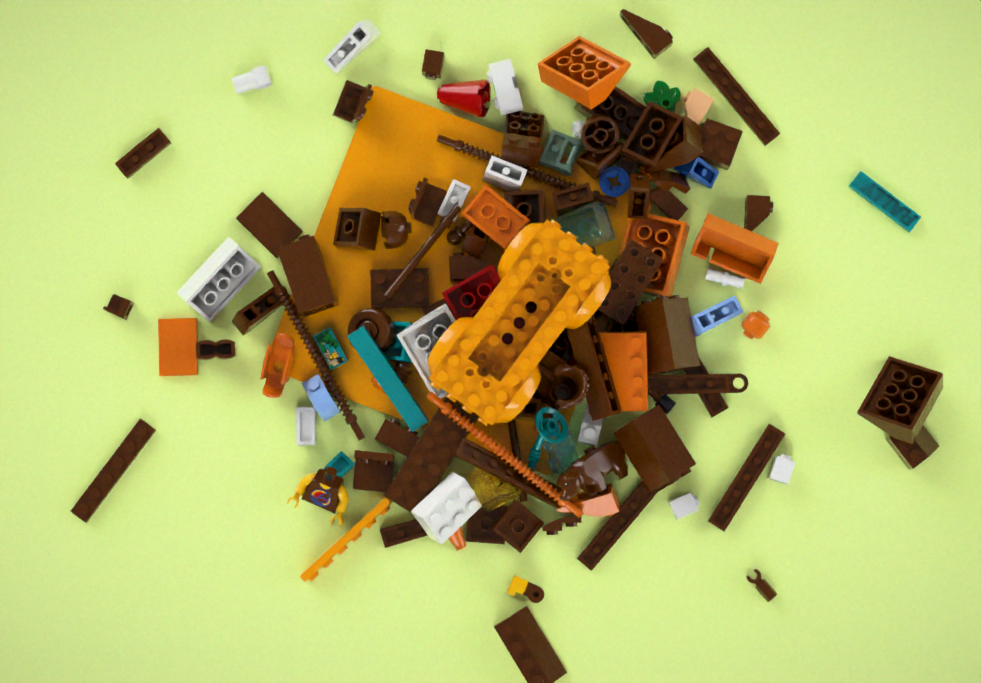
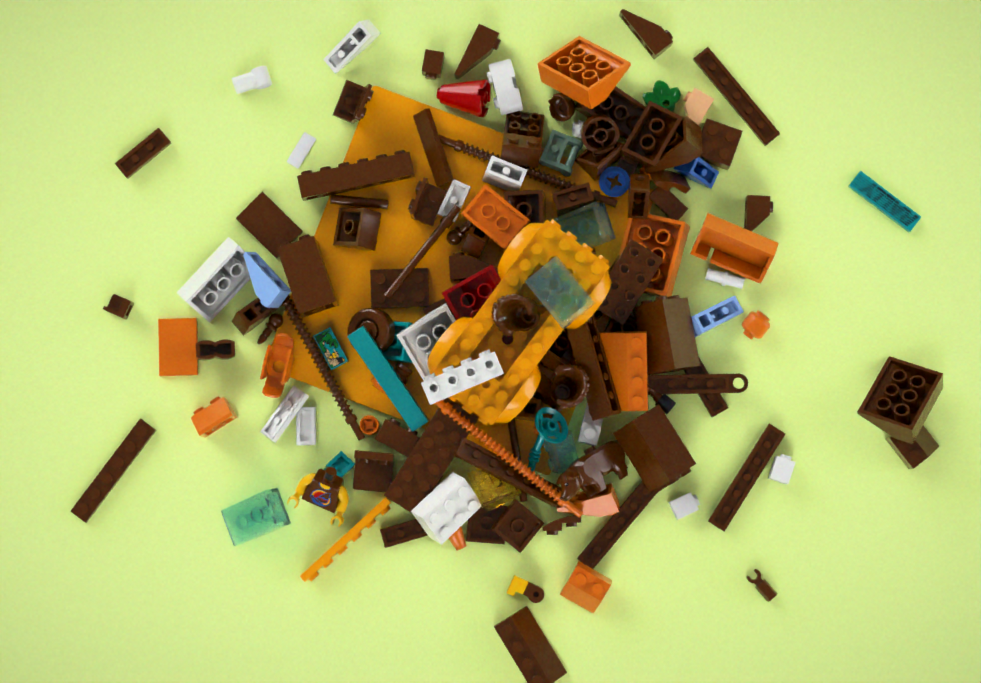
(213, 417): none -> orange slope
(255, 516): none -> clear light blue slope
(265, 281): none -> light blue slope
(275, 321): none -> reddish brown bar
(284, 414): none -> white tile
(301, 150): none -> white sticker
(320, 398): light blue brick -> none
(355, 176): none -> reddish brown brick
(359, 201): none -> reddish brown piece
(367, 423): none -> orange wheel
(394, 229): reddish brown cylinder -> none
(433, 147): none -> reddish brown tile
(461, 378): none -> white brick
(479, 48): none -> reddish brown slope
(516, 313): none -> reddish brown hair
(560, 292): none -> clear light blue brick
(561, 107): none -> reddish brown hair
(586, 587): none -> orange slope

